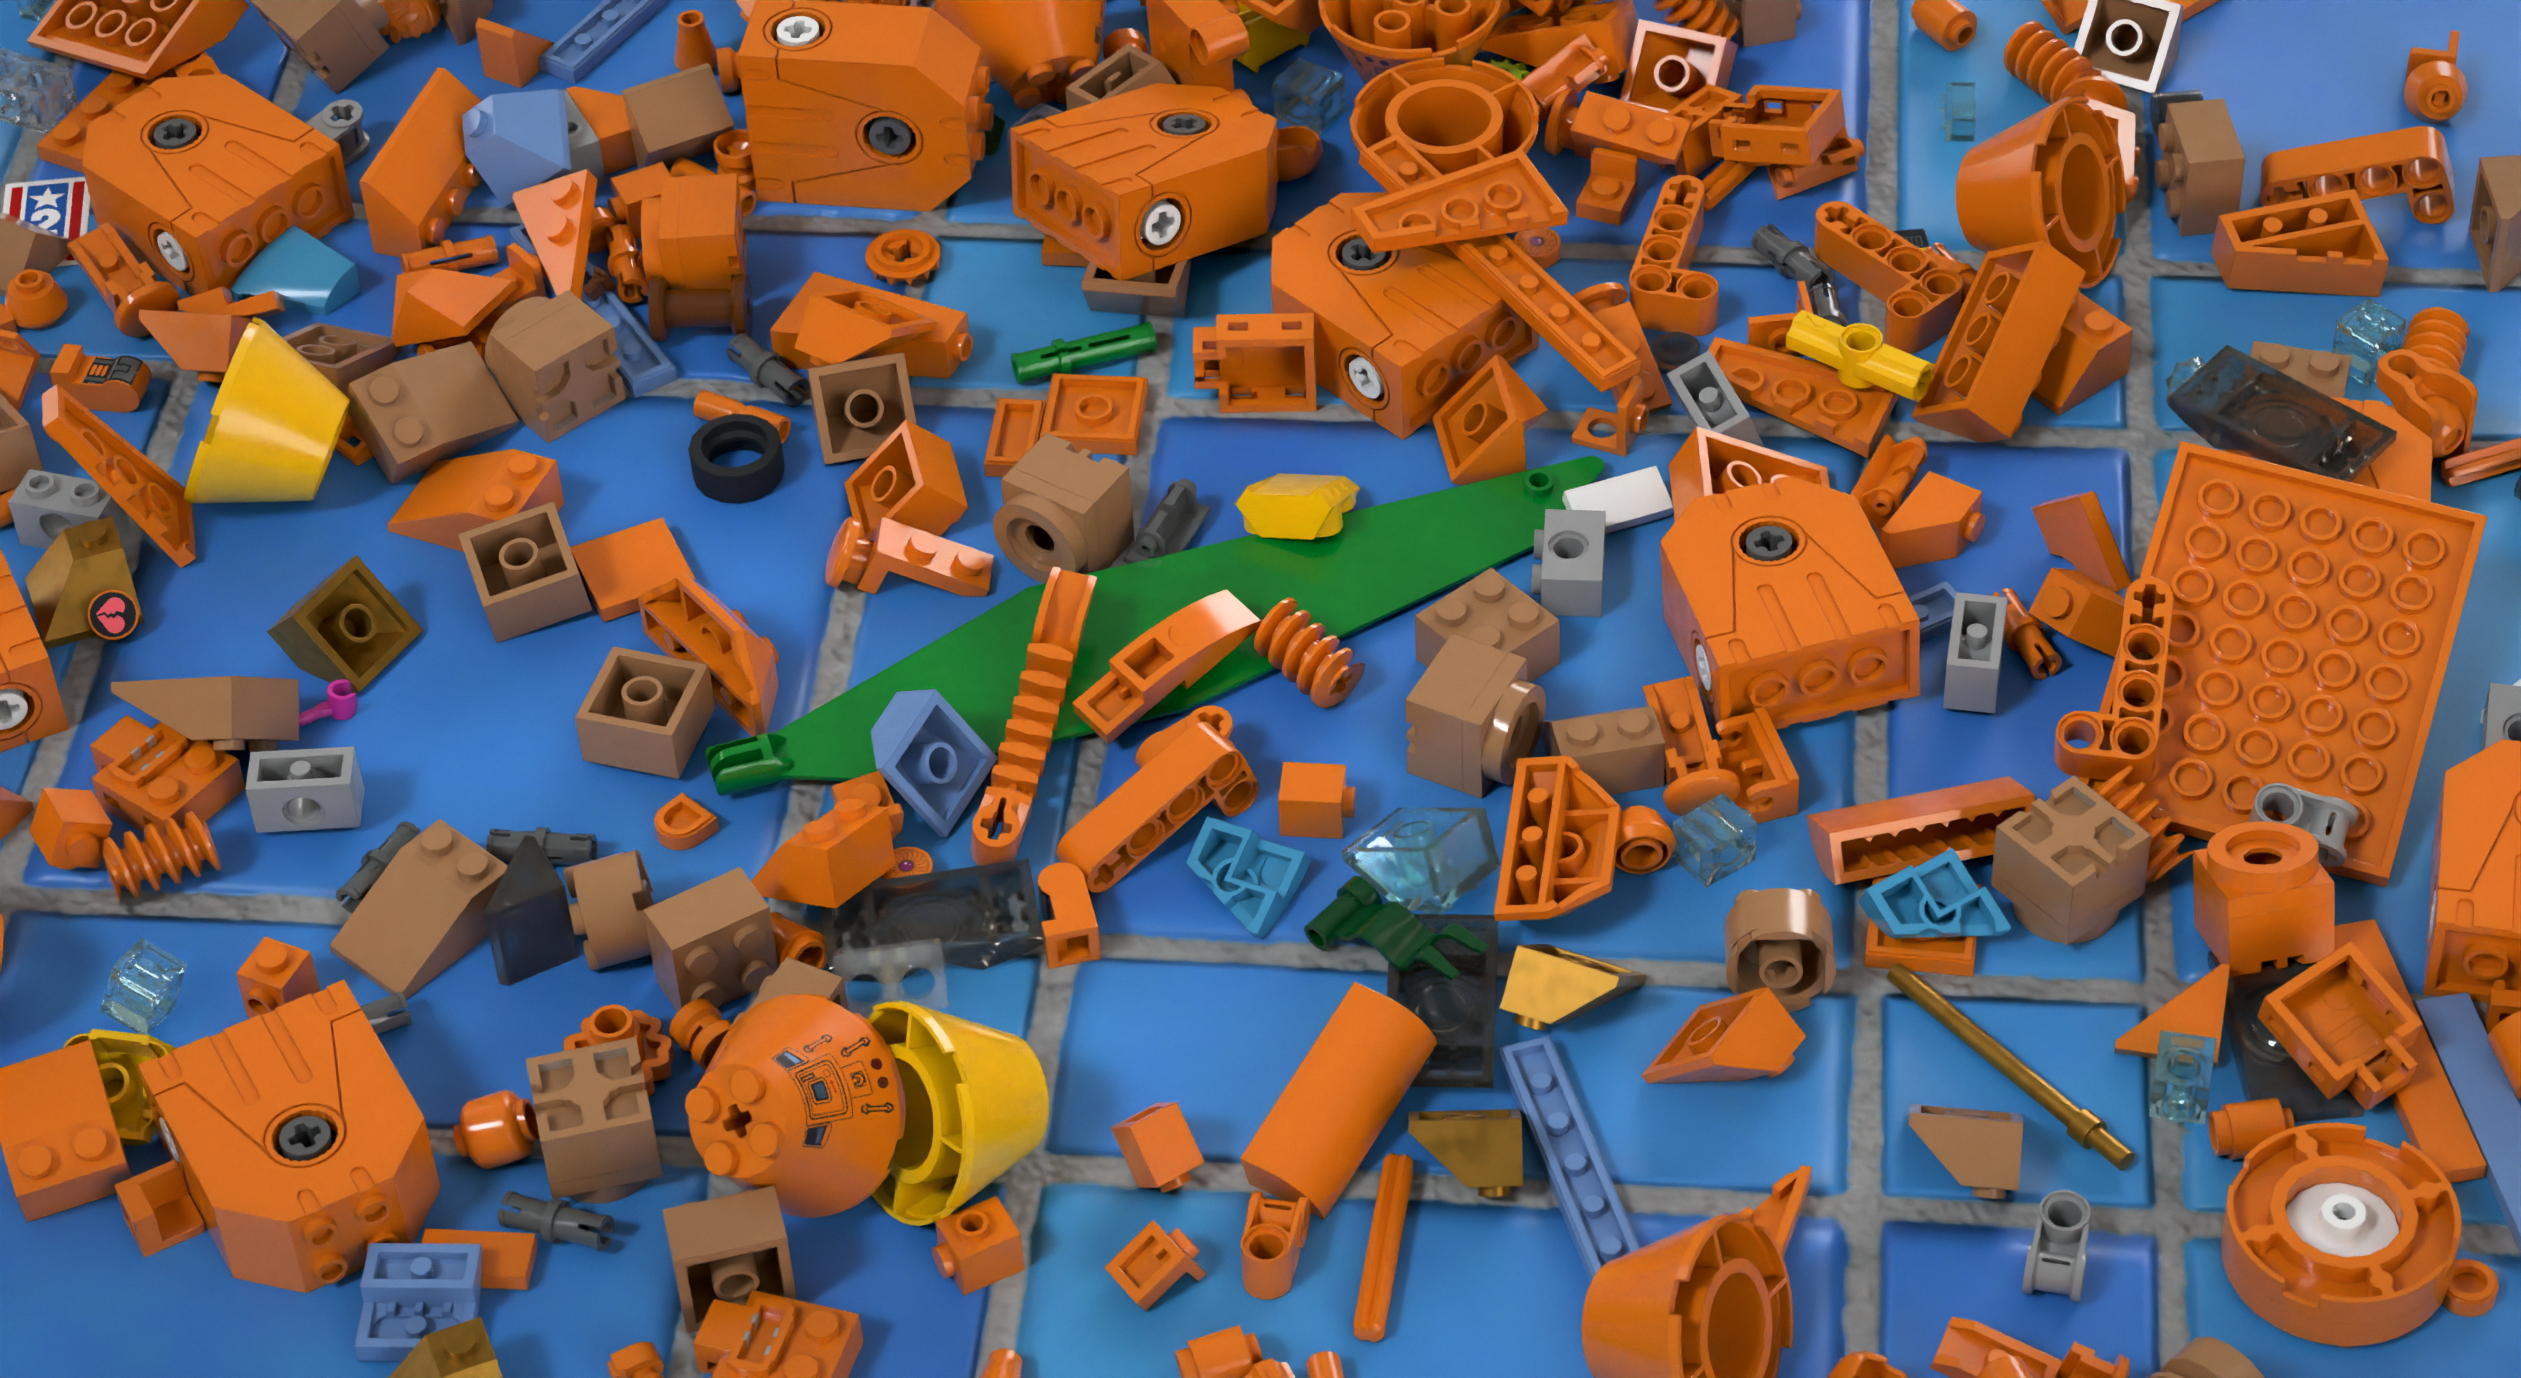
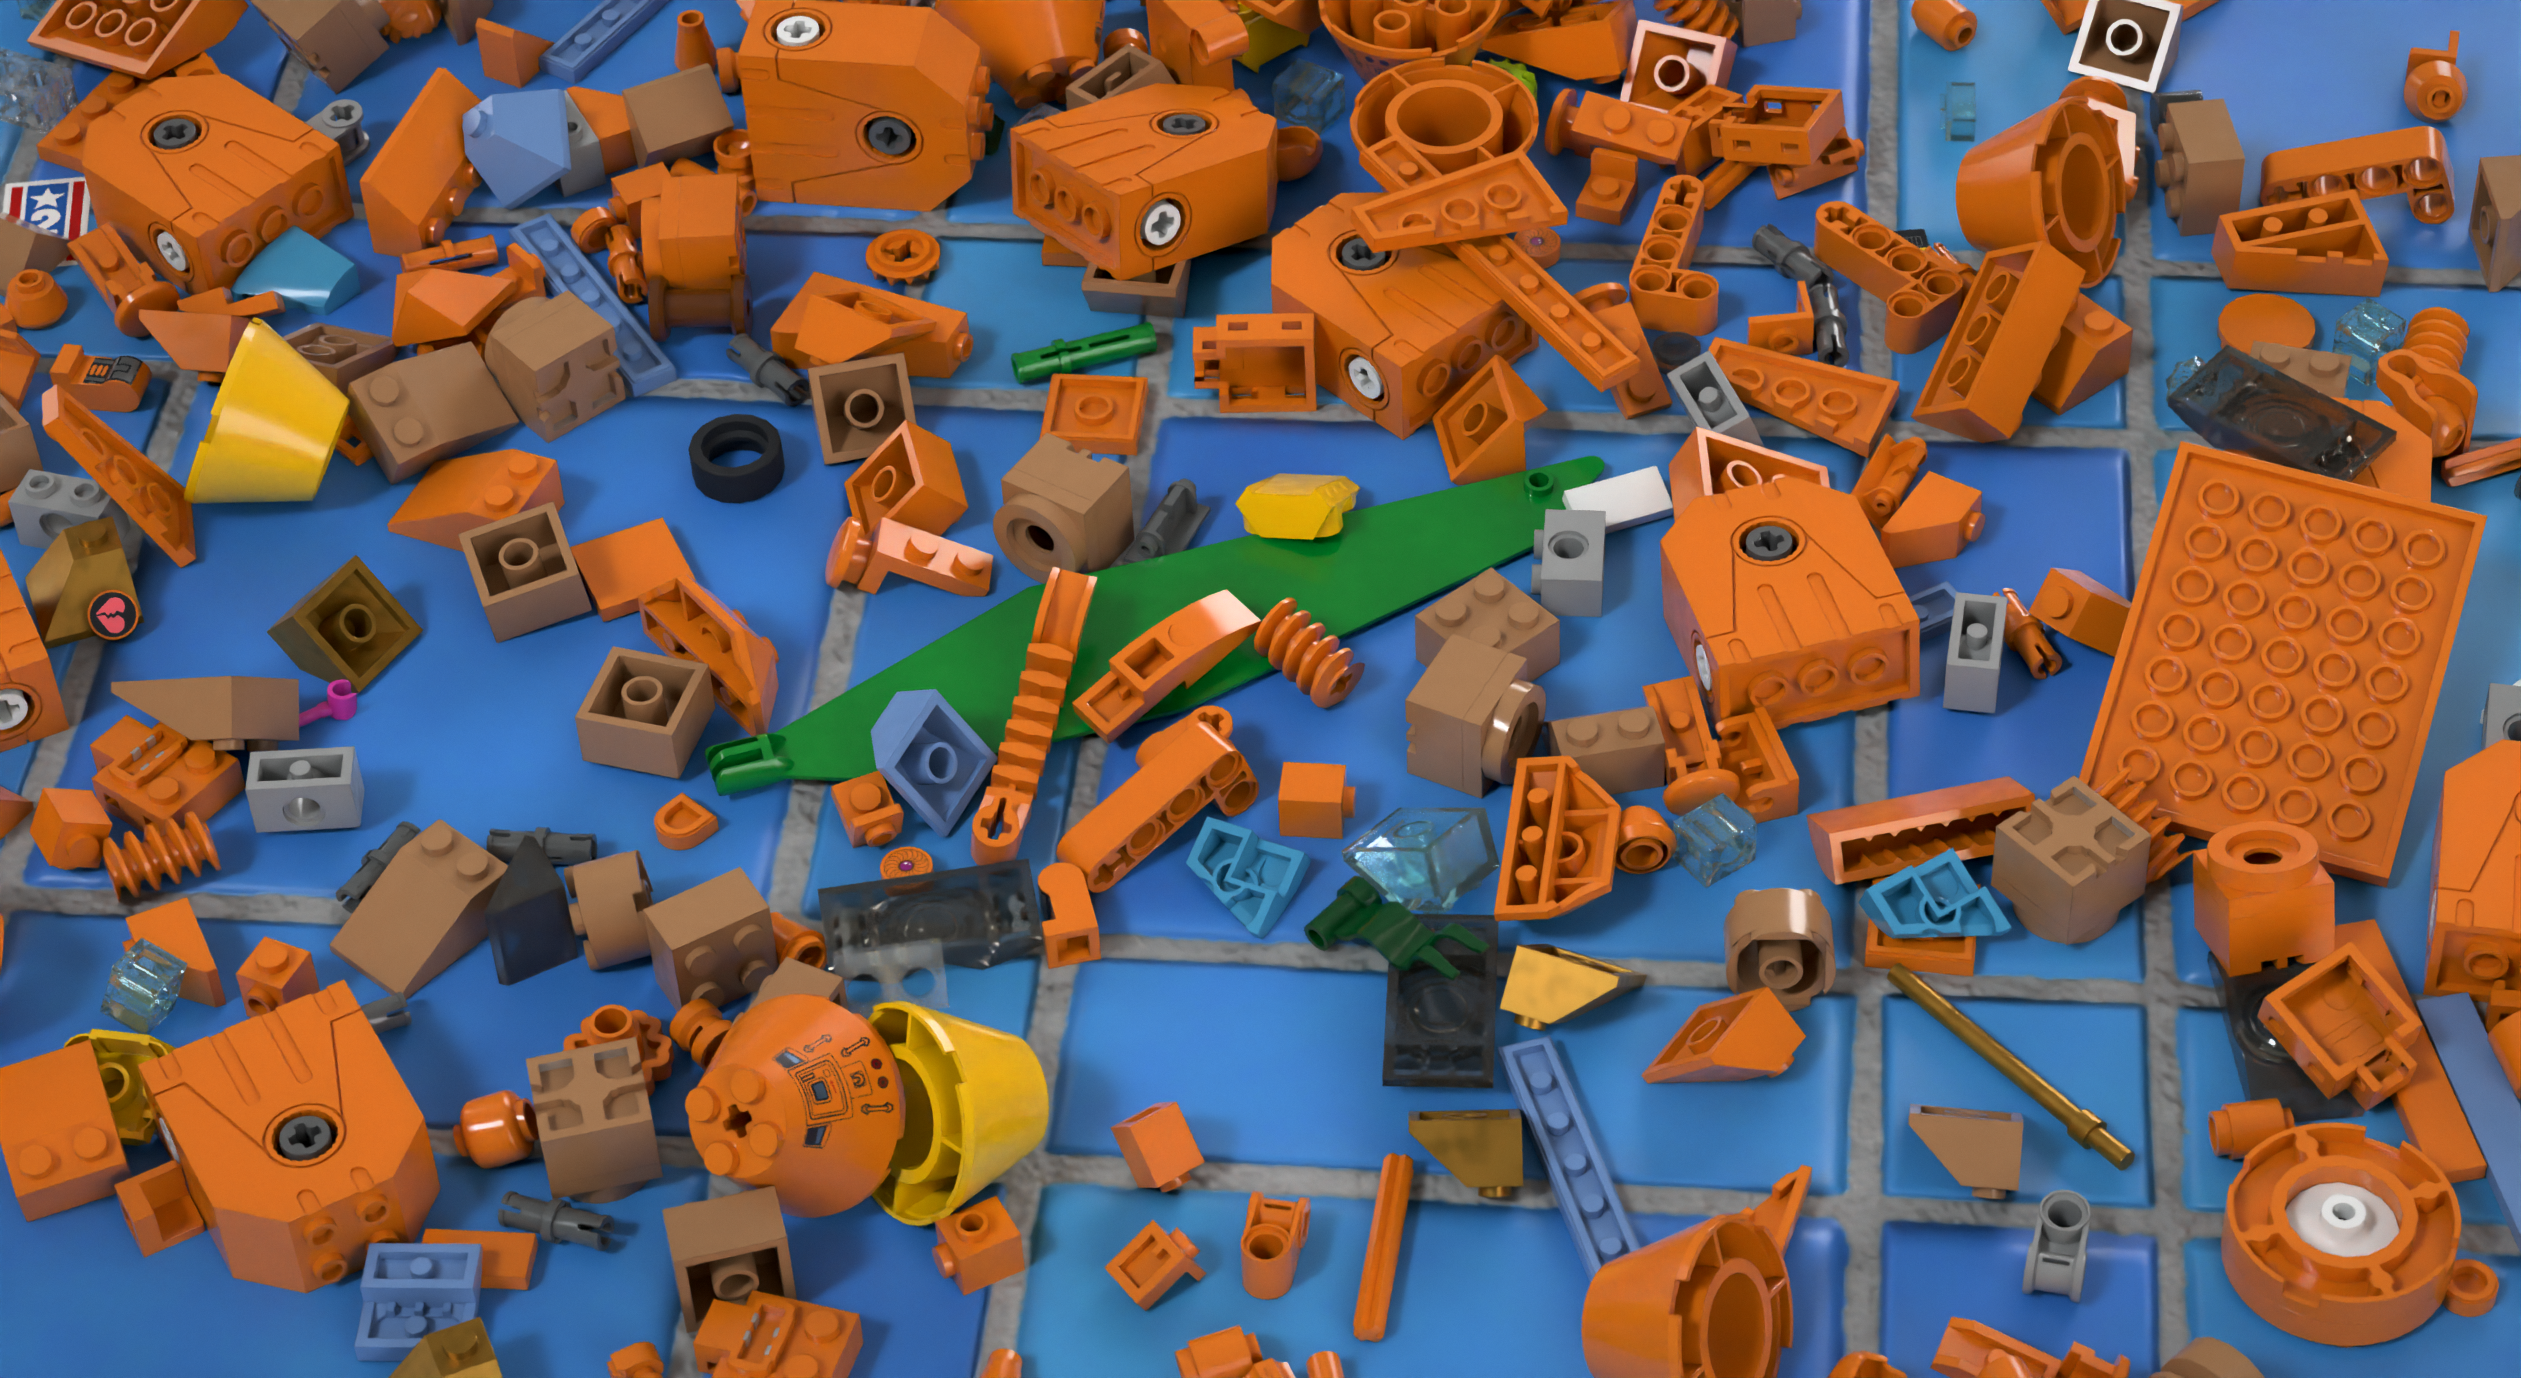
(178, 933): none -> orange slope
(559, 226): orange wing -> none
(598, 284): reddish brown piece -> none
(713, 405): orange piece -> none
(831, 857): orange slope -> none
(1013, 433): orange tile -> none
(1338, 1100): orange brick -> none
(1569, 68): orange hinge -> none
(1628, 422): orange bracket -> none
(1860, 355): yellow piece -> none
(2044, 61): orange piece -> none
(2081, 534): orange tile -> none
(2134, 679): orange beam -> none
(2182, 1077): clear light blue brick -> none
(2192, 1012): orange tile -> none
(2265, 319): none -> orange tile
(2310, 813): light grey piece -> none

